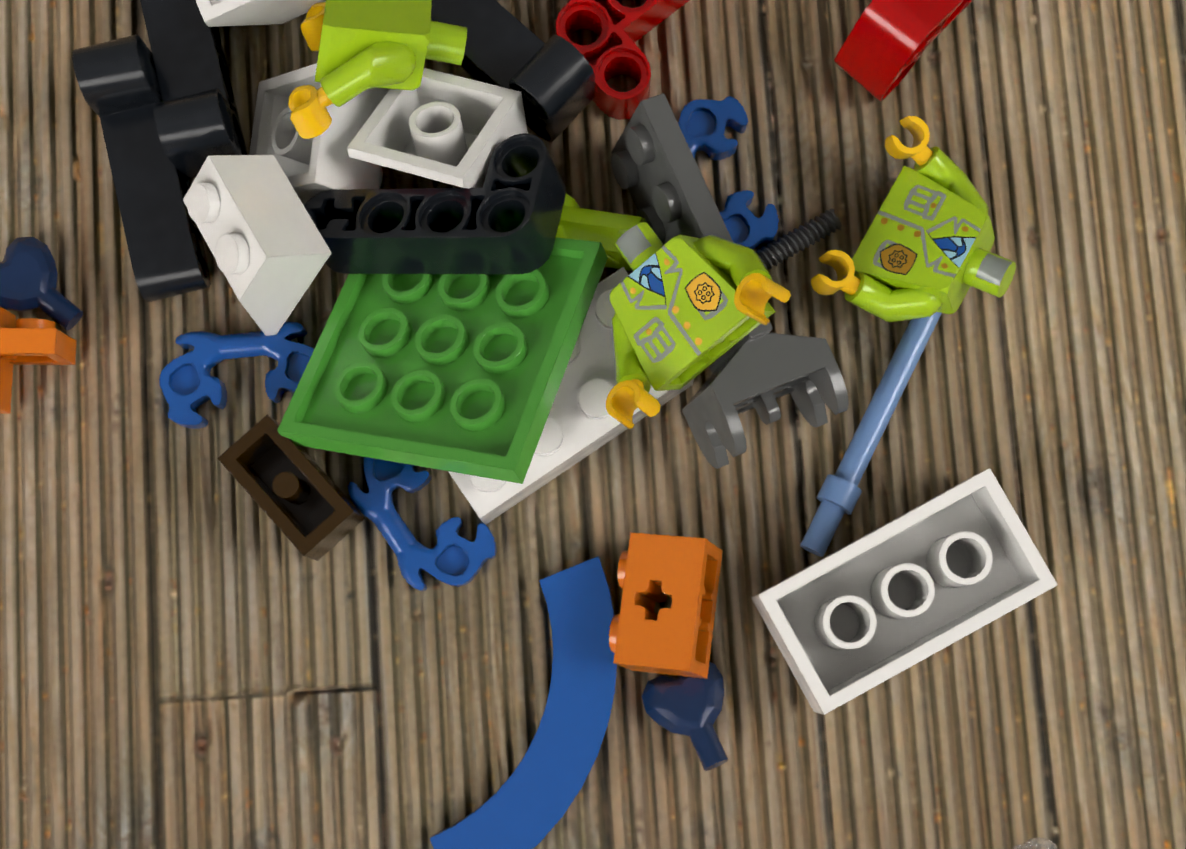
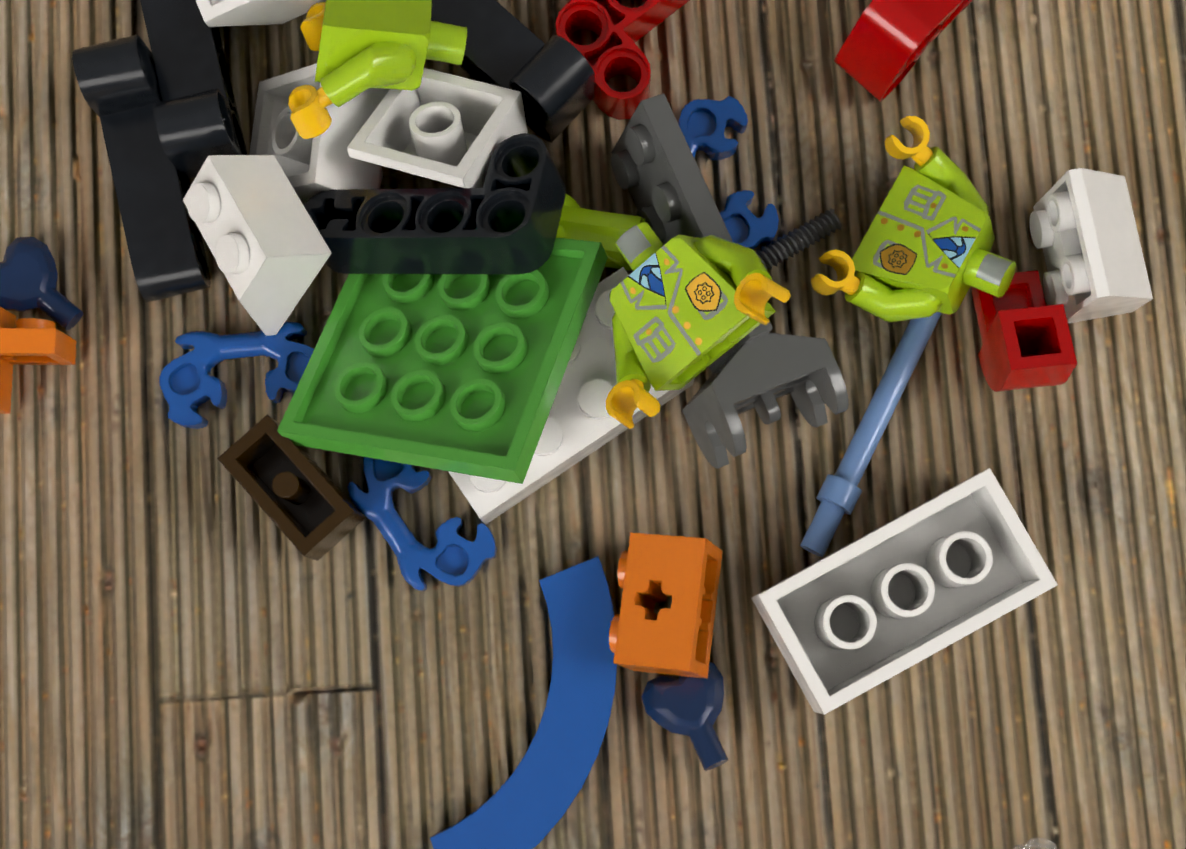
(1023, 337): none -> red brick
(1090, 246): none -> white slope

